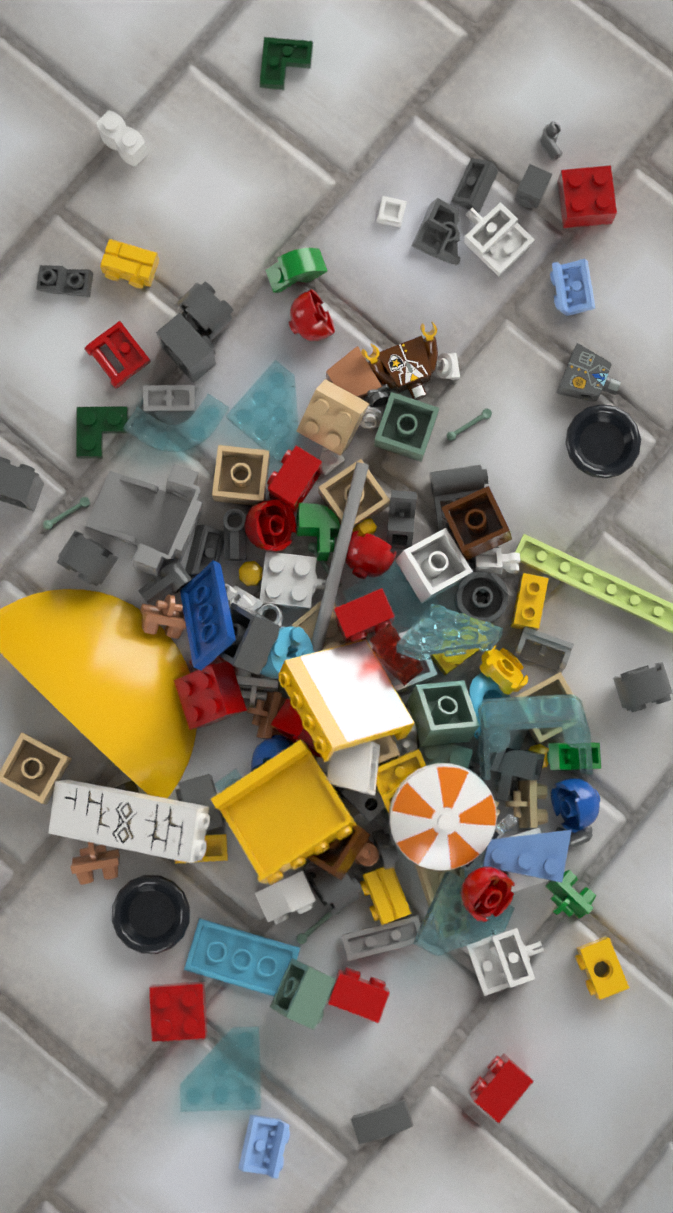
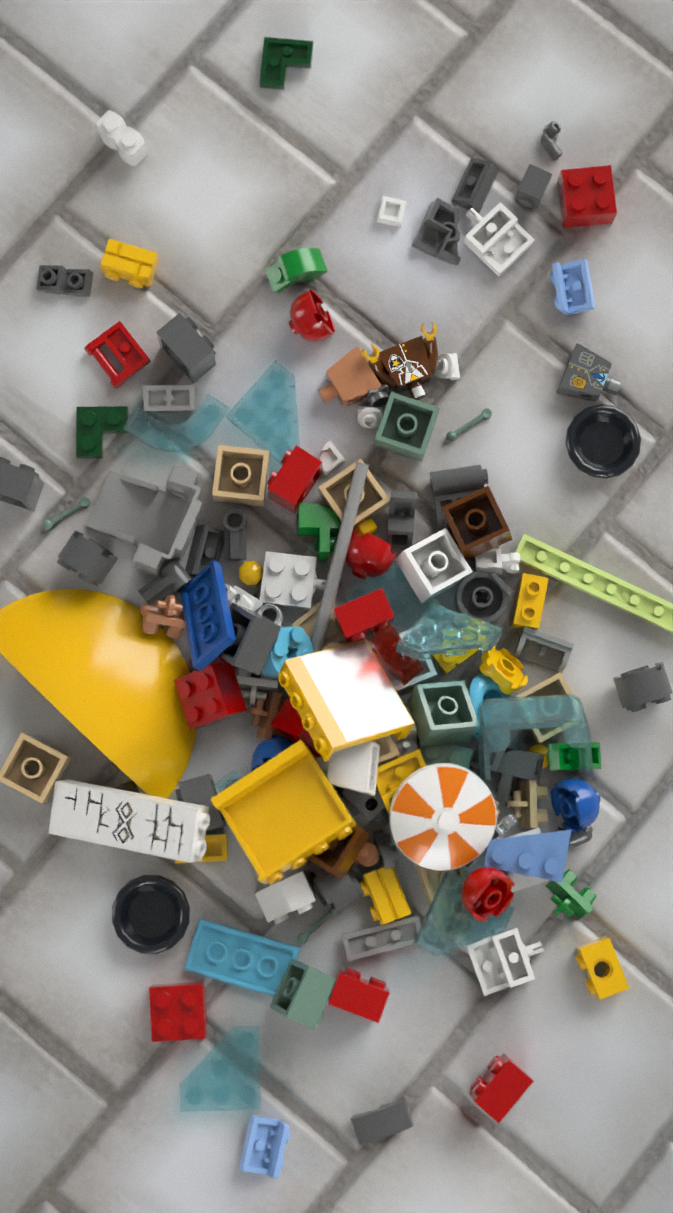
(95, 858): nougat hips -> none
(205, 309): dark grey brick -> none
(270, 525): red cylinder -> none
(332, 417): tan brick -> none

